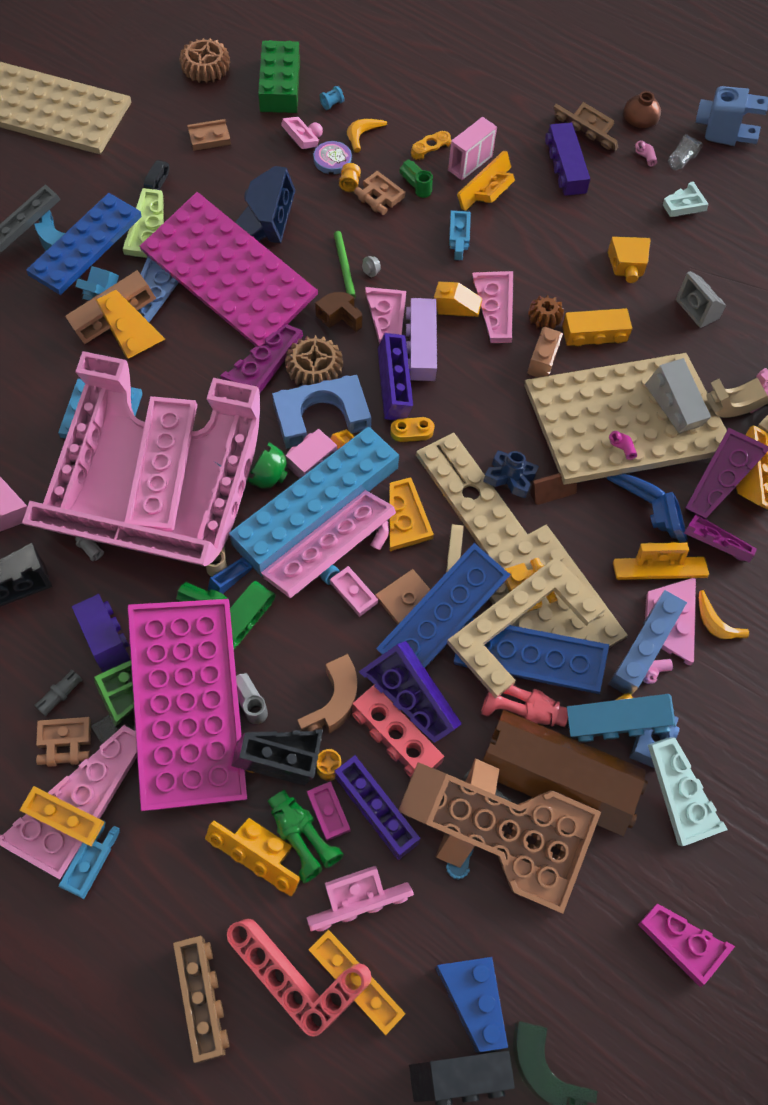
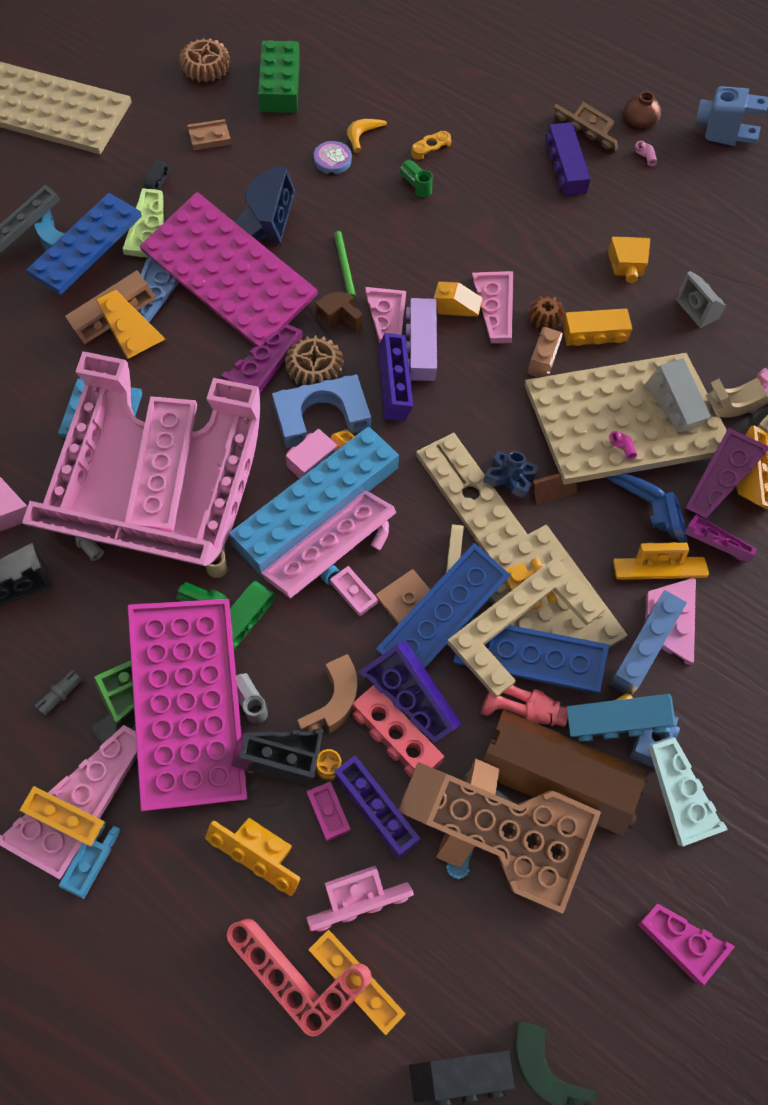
(60, 733): nougat plate -> none
(97, 282): dark azure brick -> none
(102, 632): dark purple wedge -> none
(199, 999): medium nougat brick -> none
(229, 576): blue piece -> none
(269, 468): green cylinder -> none
(293, 821): green piece -> none
(304, 136): bright pink plate -> none
(331, 97): dark azure bush -> none
(349, 177): light orange wheel -> none
(371, 266): light grey plate -> none
(383, 188): nougat plate -> none
(409, 522): light orange wing -> none
(413, 429): light orange plate -> none
(459, 232): dark azure hinge -> none
(472, 148): bright pink brick -> none
(476, 999): blue wedge -> none
(488, 183): light orange bracket -> none
(657, 667): bright pink arm -> none
(685, 201): light aqua wing -> none
(687, 149): clear piece -> none
(715, 624): light orange piece -> none

